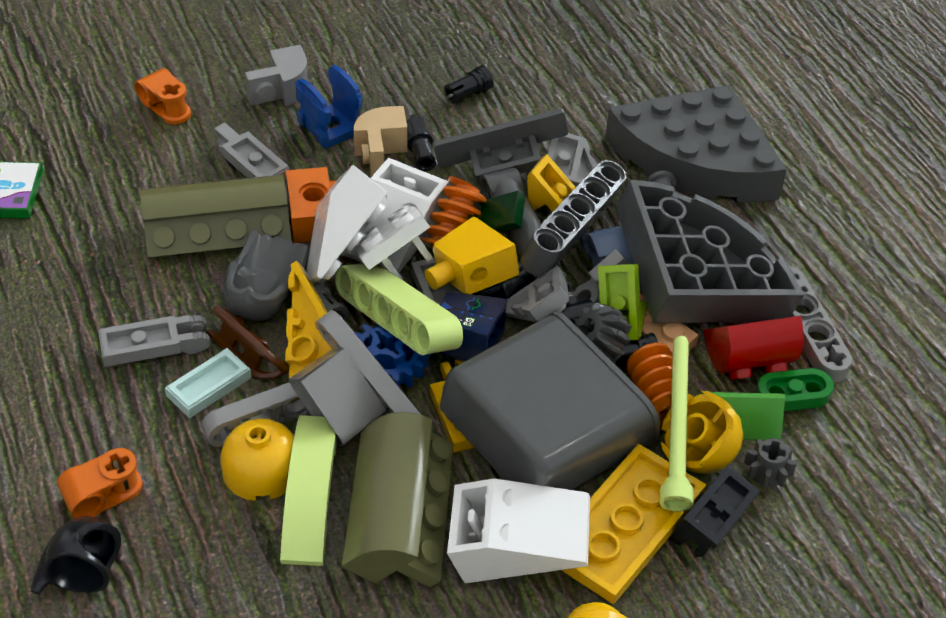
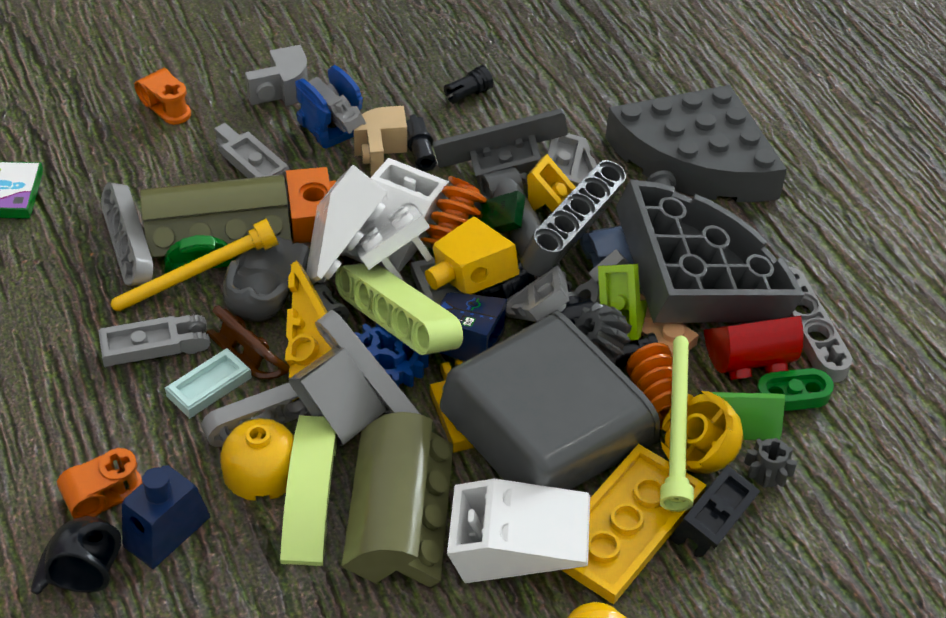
(126, 234): none -> light grey beam
(161, 515): none -> dark blue torso
(191, 249): none -> green tile
(259, 237): none -> yellow piece
(342, 113): none -> light grey hinge

